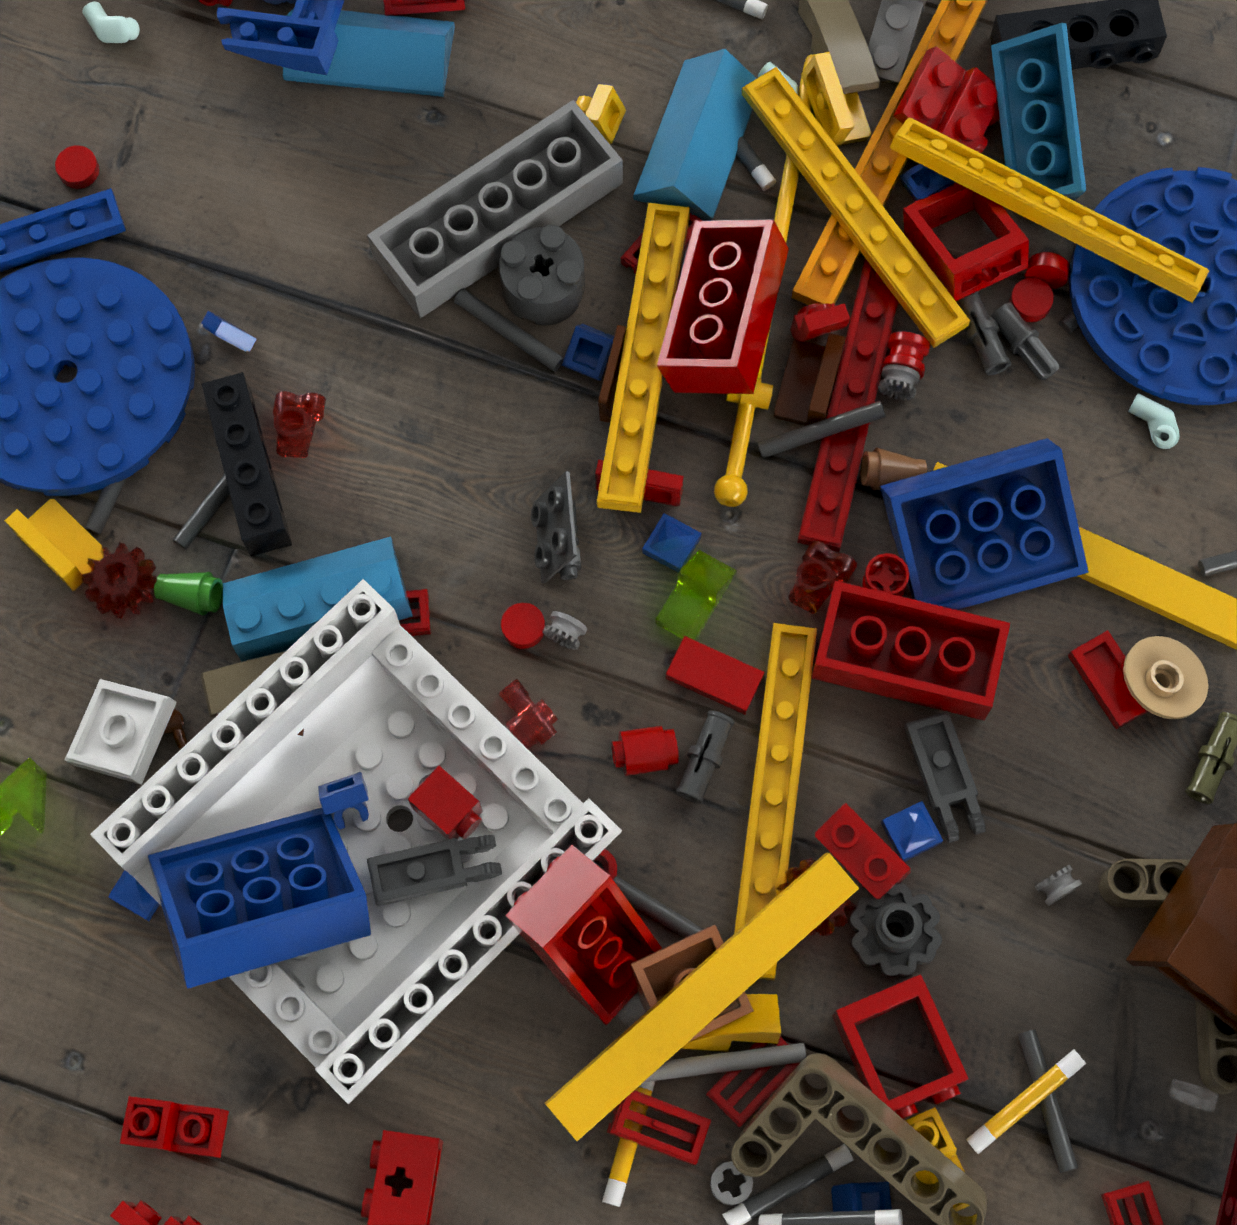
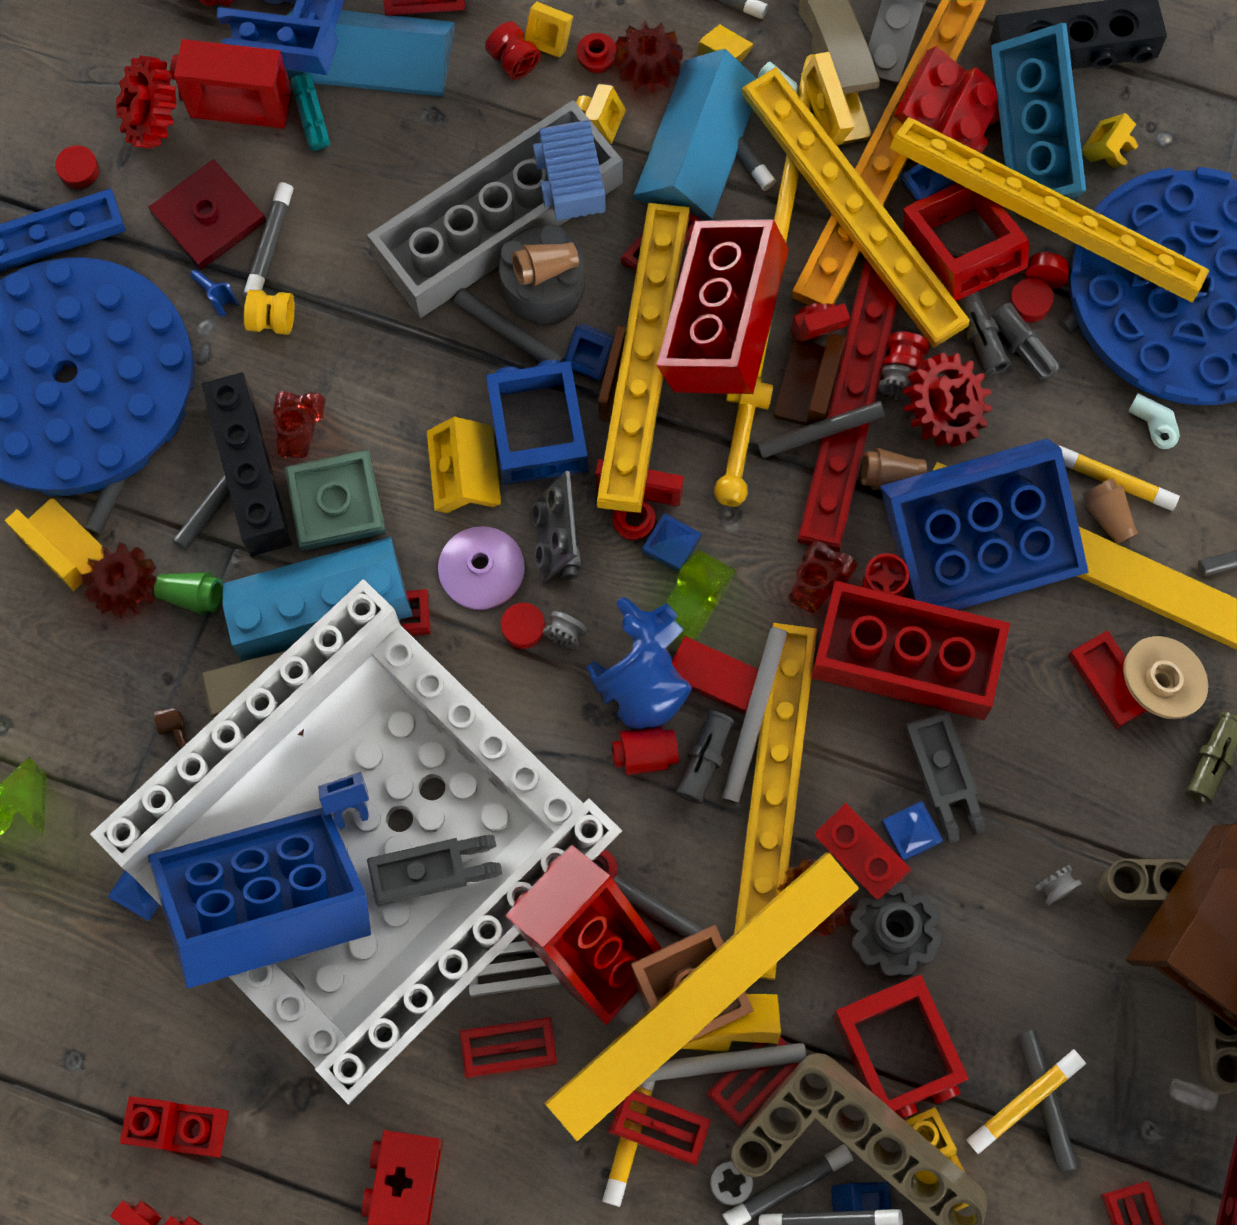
(110, 28): light aqua arm -> none
(120, 731): white tile -> none
(146, 101): none -> red gear
(207, 214): none -> dark red plate
(218, 294): none -> blue hand
(228, 332): tile -> none
(232, 83): none -> red window
(269, 237): none -> dark grey bar
(269, 312): none -> yellow wheel
(310, 112): none -> teal axle
(335, 500): none -> sand green plate
(446, 805): red brick -> none
(463, 464): none -> yellow panel
(487, 586): none -> lavender dish
(511, 48): none -> red wheel
(513, 1065): none -> red tile
(517, 984): none -> white tile
(532, 720): clear red plate -> none
(541, 461): none -> blue window
(543, 261): none -> medium nougat cone
(548, 29): none -> yellow tile
(571, 170): none -> medium blue brick
(600, 61): none -> red plate
(635, 532): none -> red plate
(644, 680): none -> blue piece
(648, 56): none -> clear red gear
(723, 38): none -> yellow slope
(754, 715): none -> light grey bar
(947, 400): none -> red gear
(1109, 138): none -> yellow tile
(1111, 510): none -> medium nougat cone
(1130, 483): none -> yellow bar

